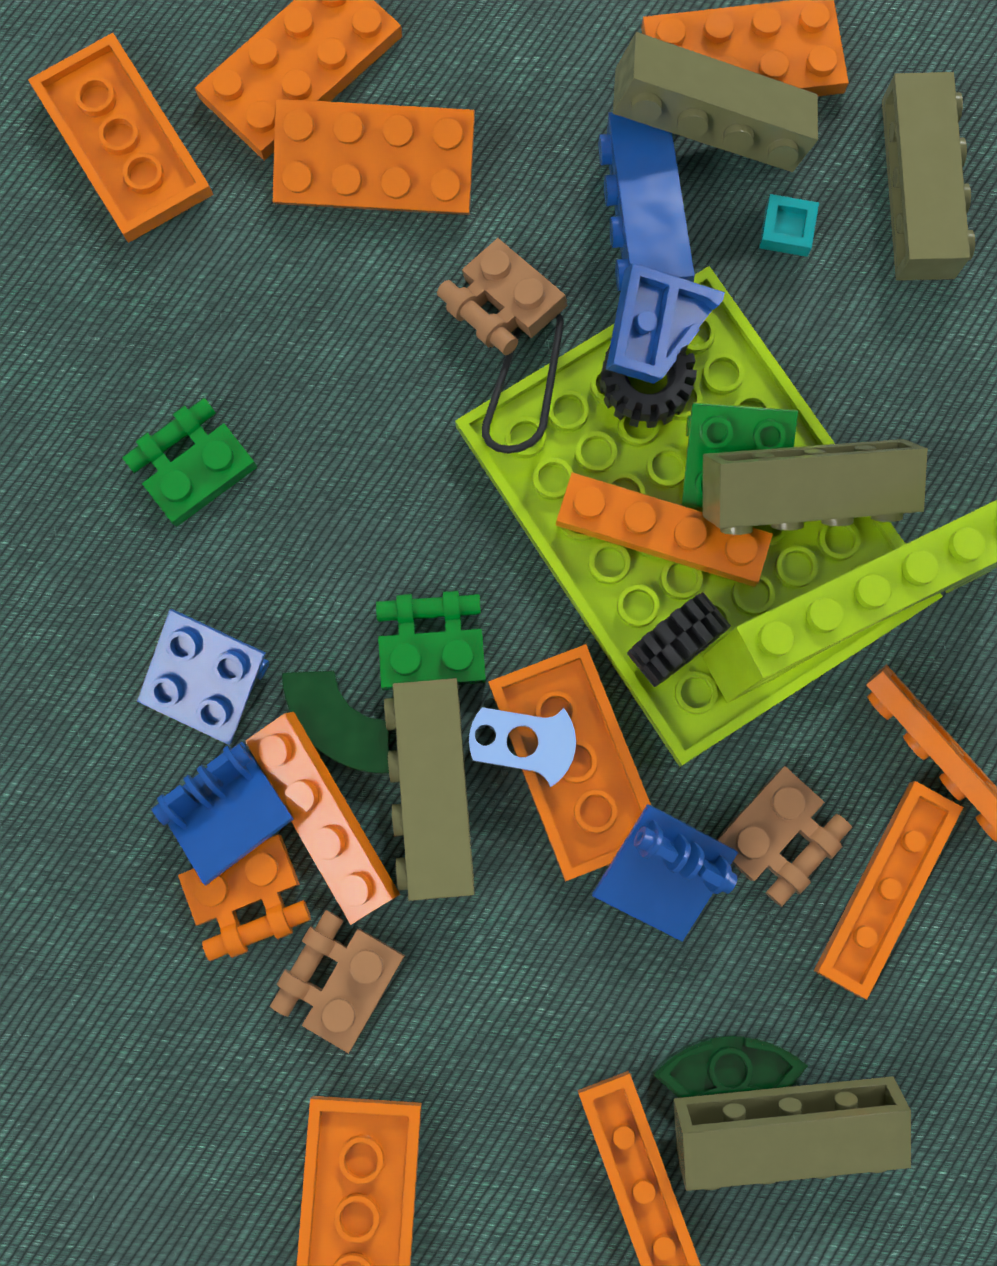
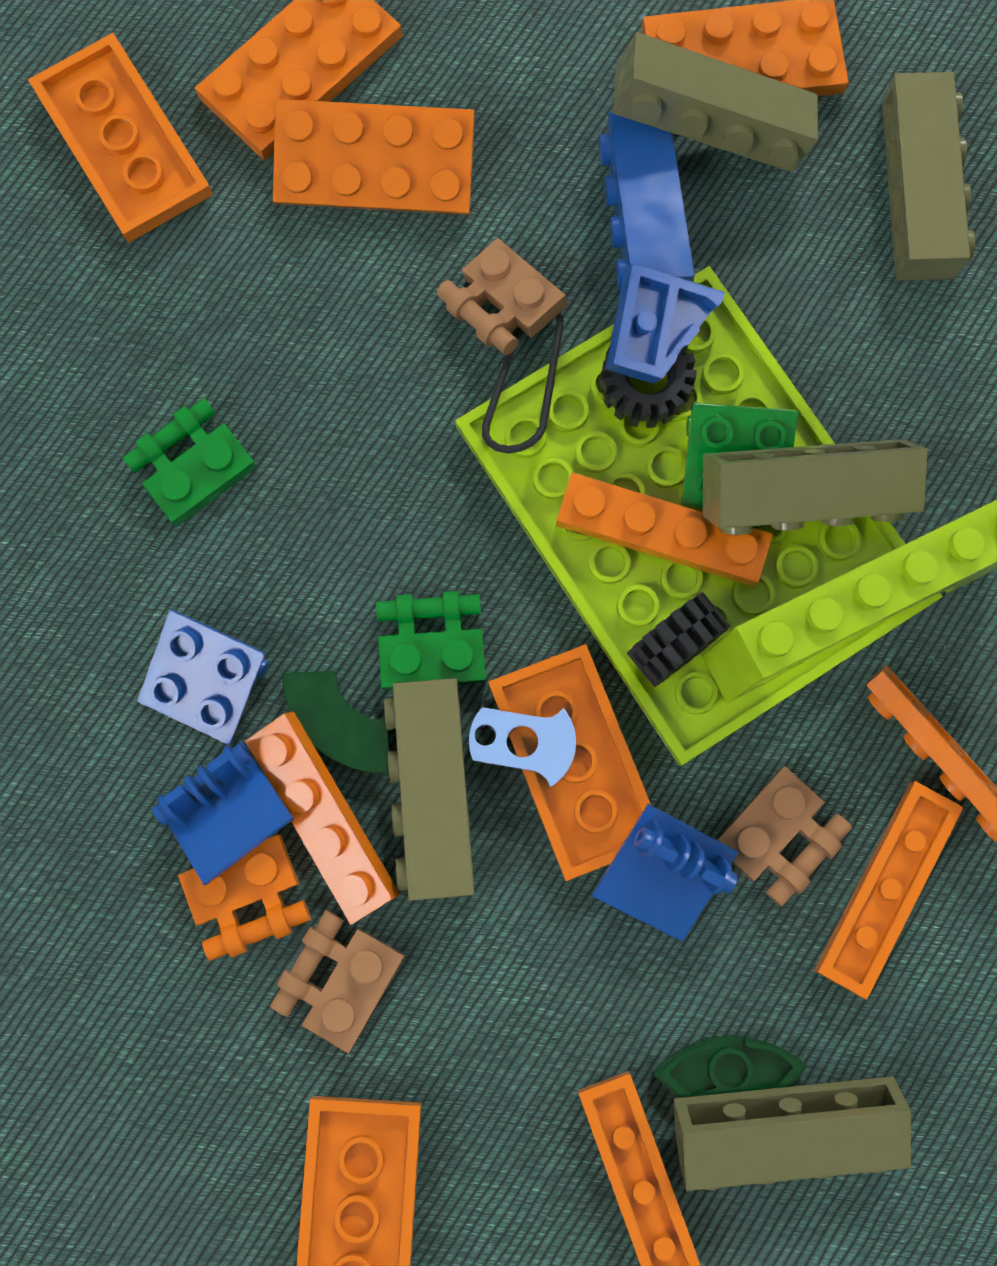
(789, 225): teal plate -> none

